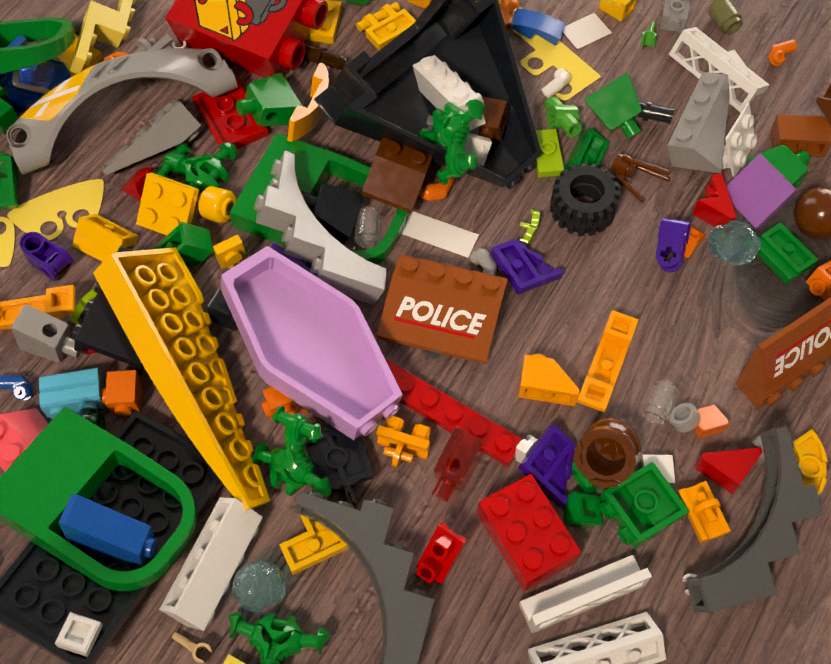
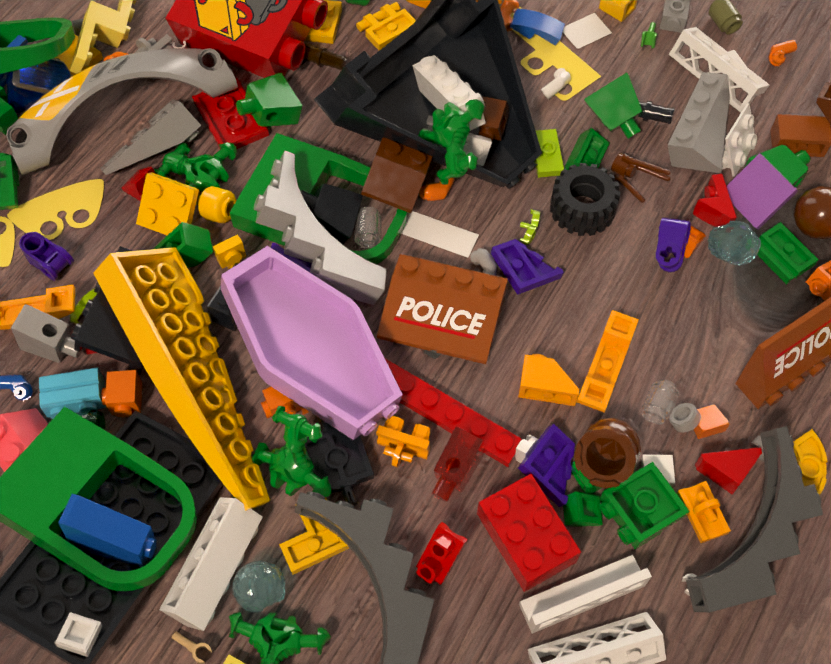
(101, 237): yellow panel -> none
(304, 118): light orange slope -> none
(562, 116): bright green axle -> none

